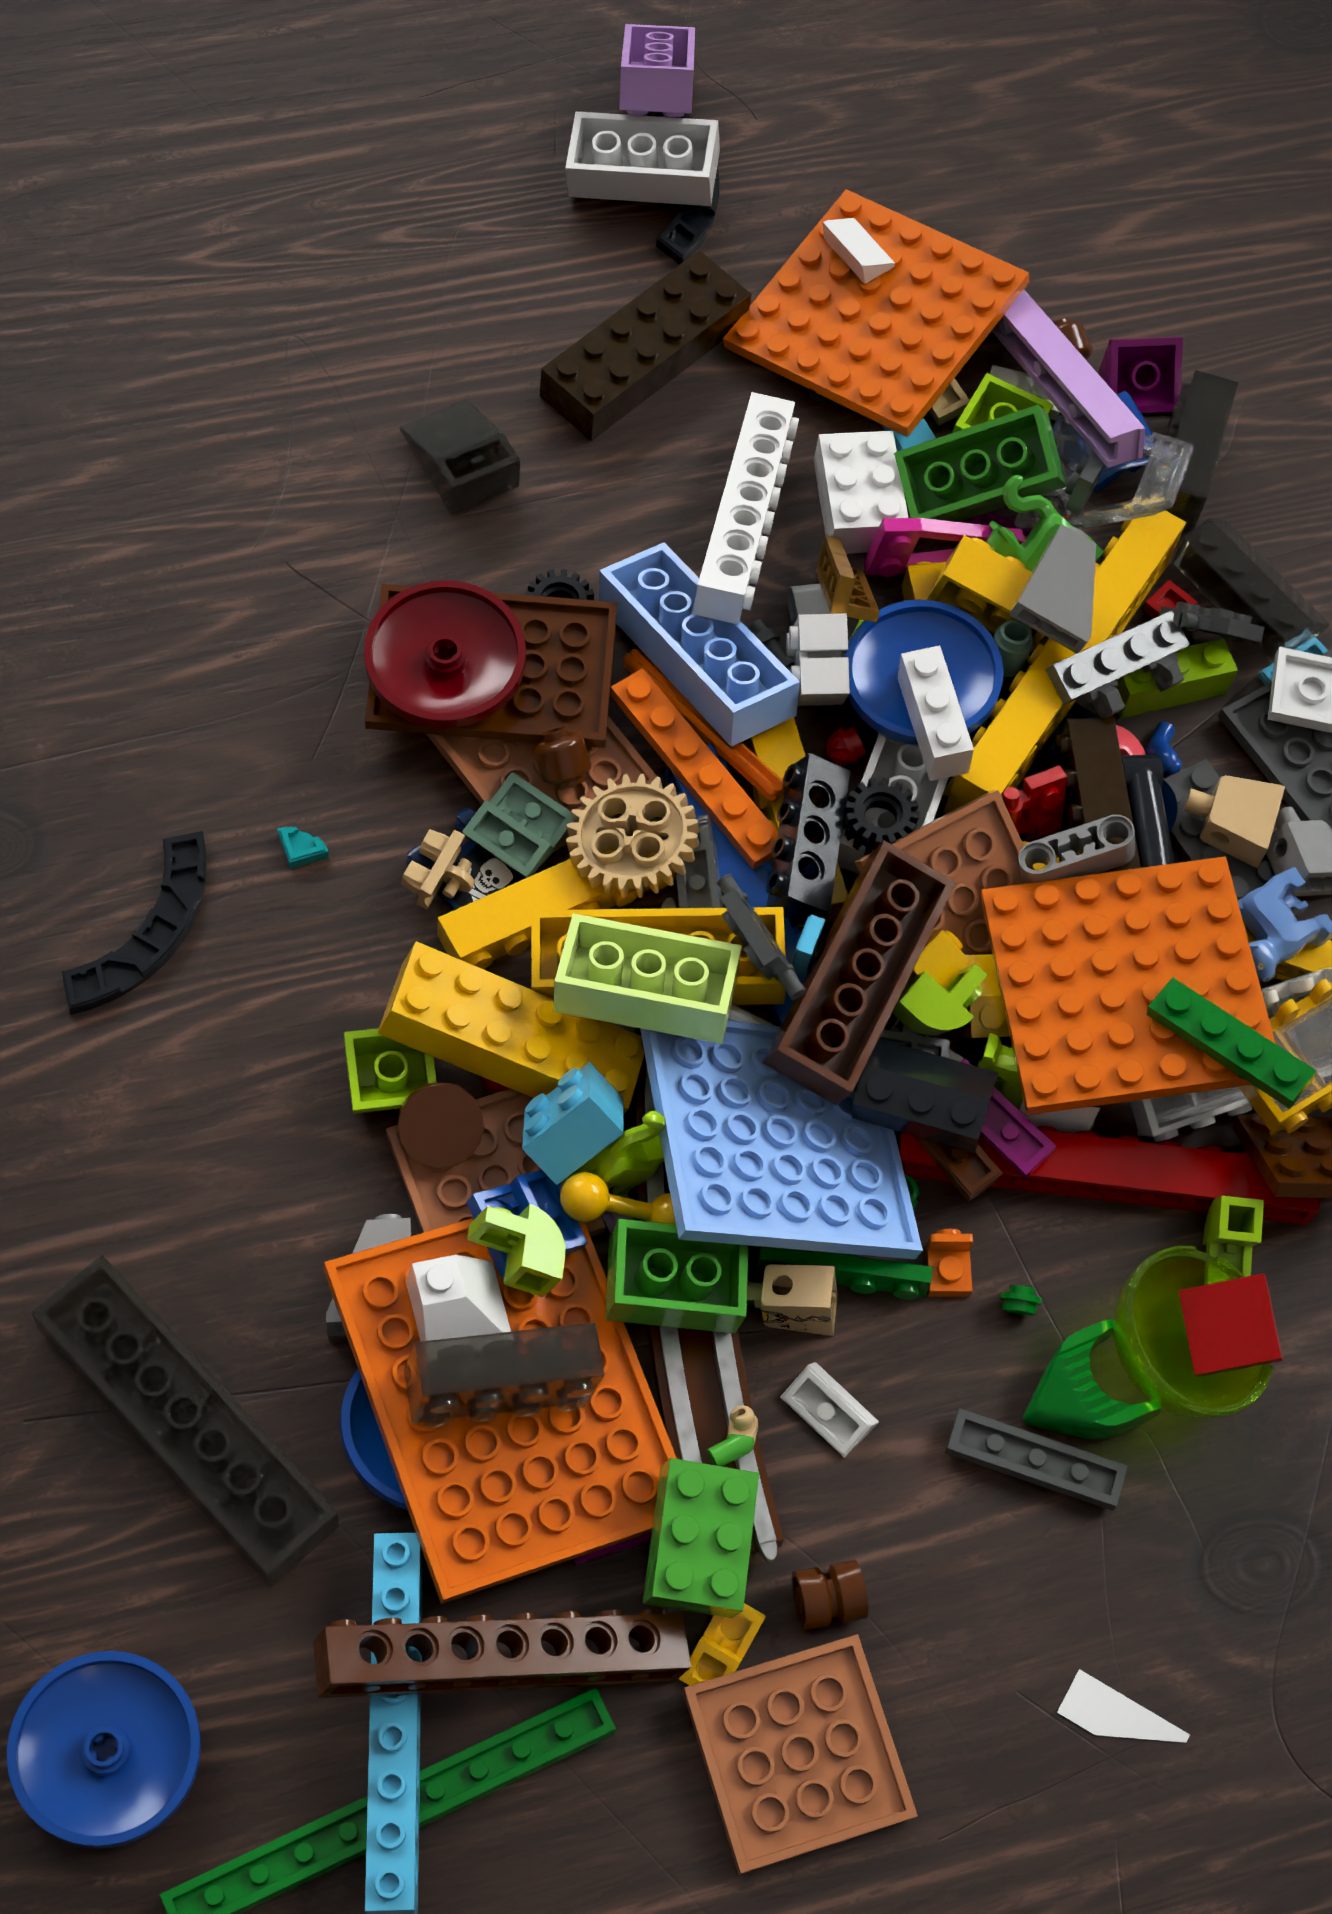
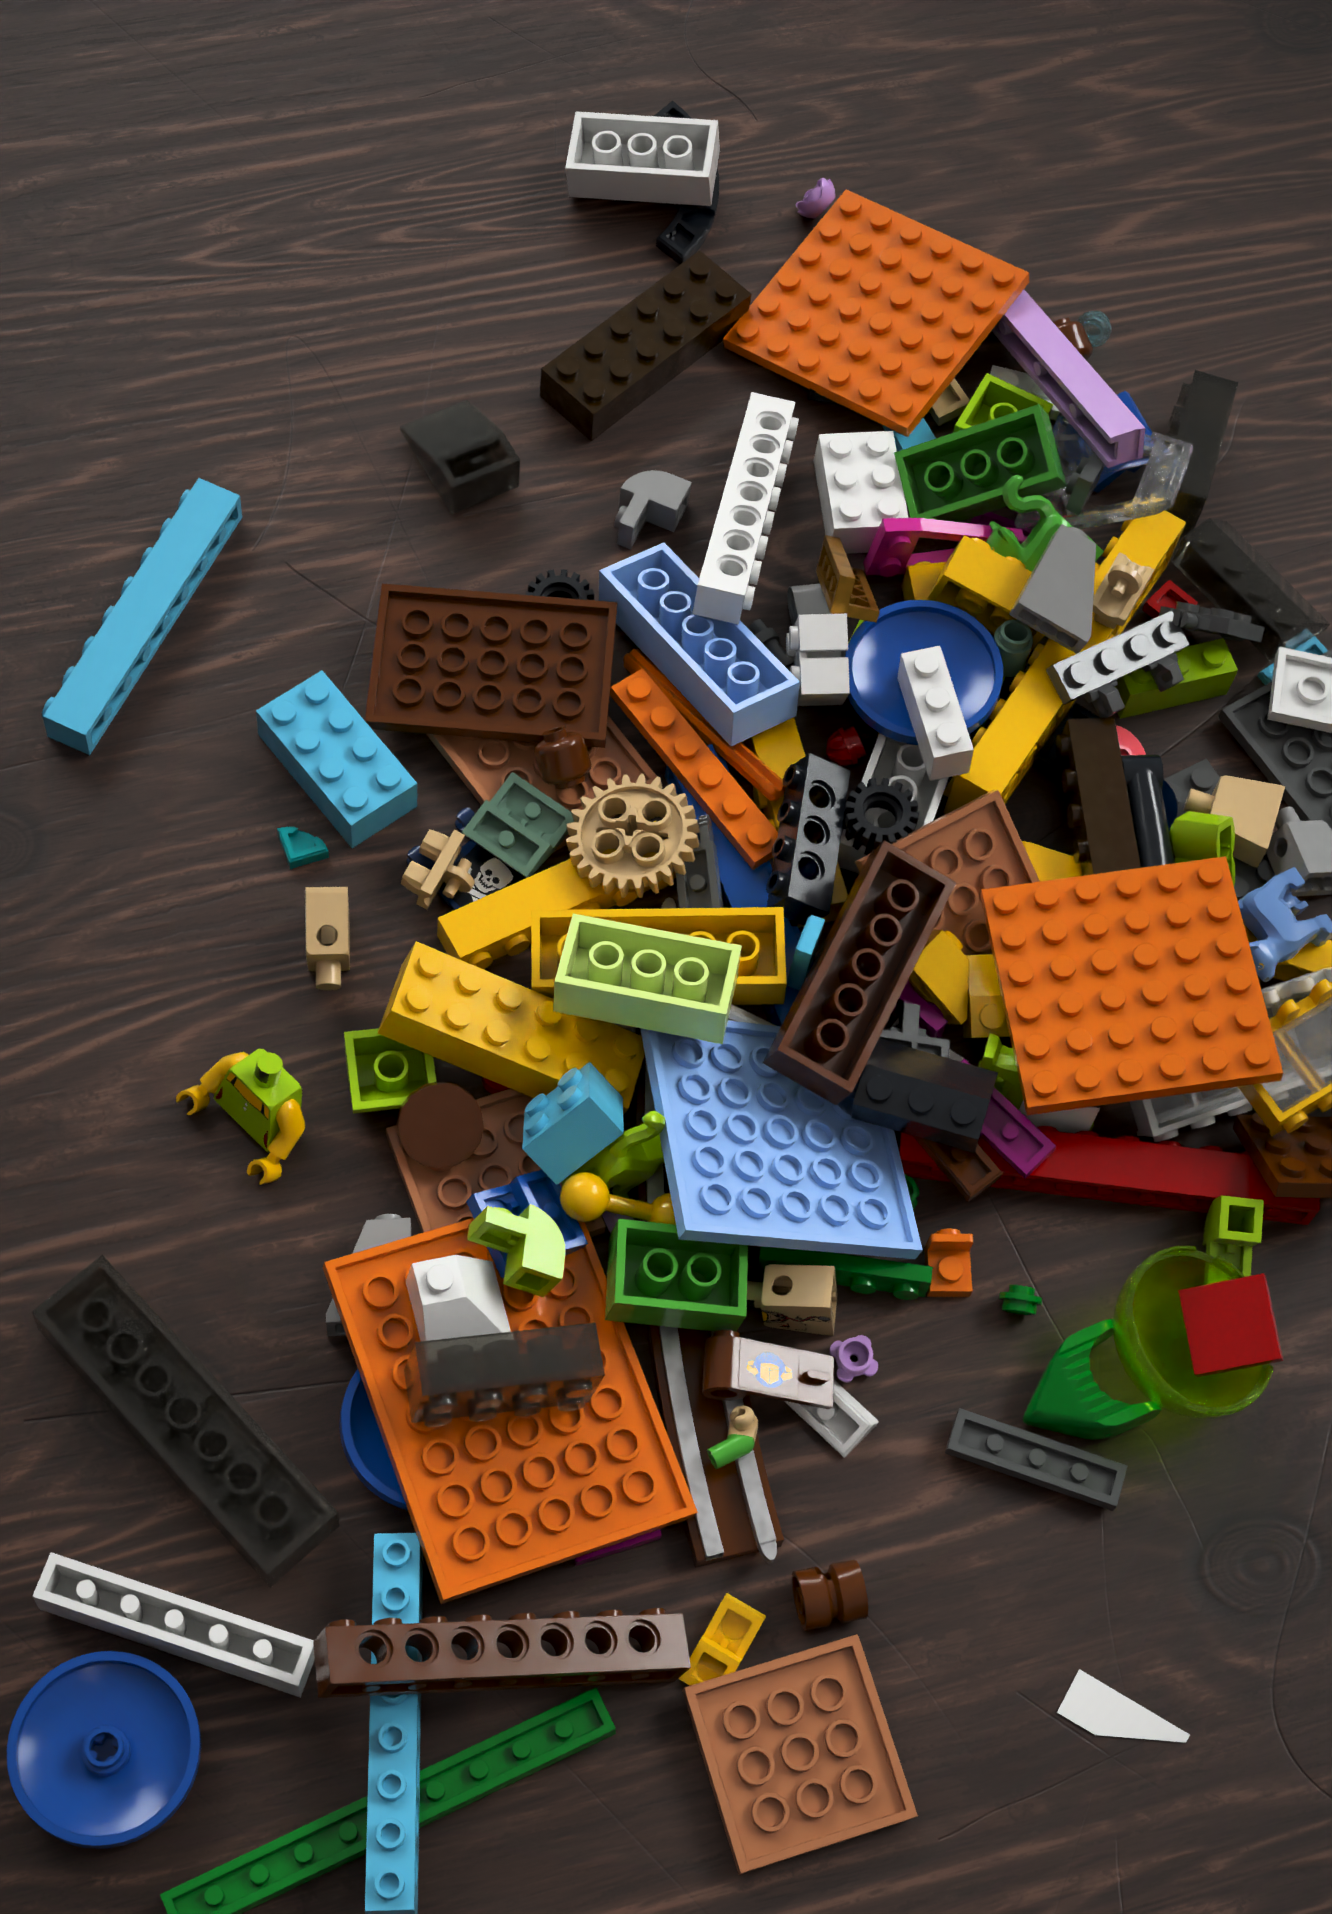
(142, 616): none -> medium azure brick
(156, 936): black tile -> none
(175, 1624): none -> white brick
(260, 1099): none -> torso
(327, 925): none -> tan torso
(337, 758): none -> medium azure brick
(445, 654): dark red dish -> none
(651, 498): none -> light grey brick
(657, 70): lavender brick -> none
(701, 1538): bright green brick -> none
(746, 1366): none -> door
(759, 943): dark grey plate -> none
(817, 199): none -> lavender plate
(857, 248): white slope -> none
(860, 1347): none -> lavender plate
(935, 1010): lime brick -> none
(1039, 805): red plate -> none
(1080, 840): light grey beam -> none
(1096, 326): none -> clear light blue plate
(1120, 591): none -> tan hips
(1146, 370): magenta slope -> none
(1160, 745): blue arm -> none
(1203, 837): none -> lime brick
(1231, 1043): green plate -> none

